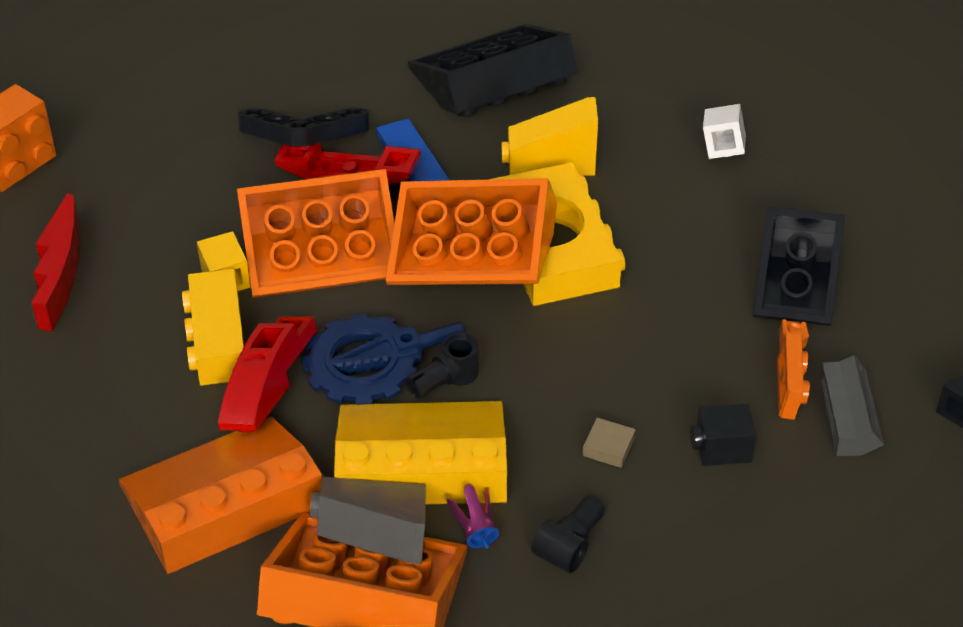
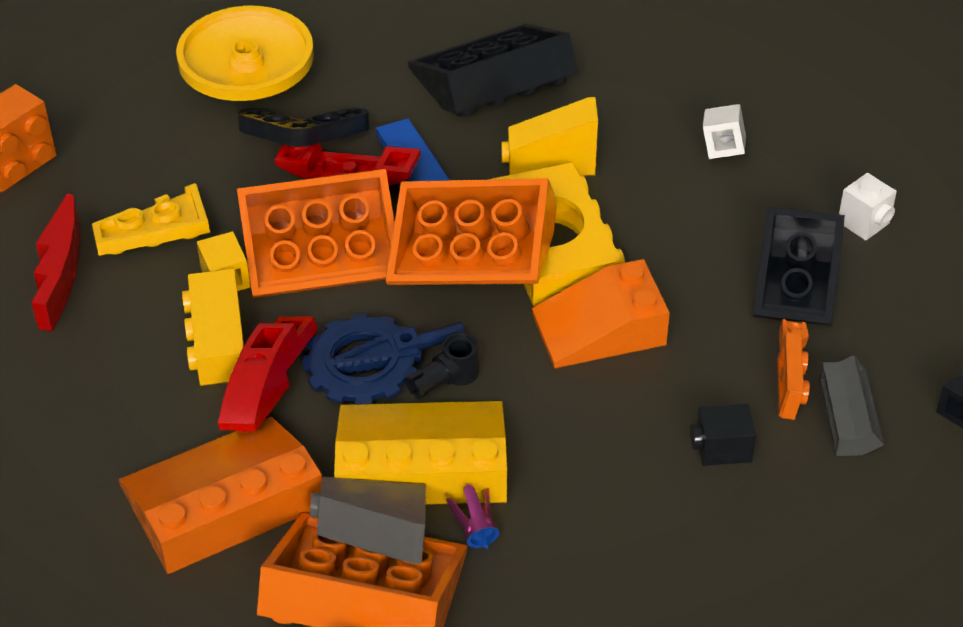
(163, 222): none -> yellow wing
(245, 53): none -> yellow dish
(567, 540): black pin -> none
(604, 316): none -> orange slope
(609, 442): dark tan tile -> none
(867, 206): none -> white brick

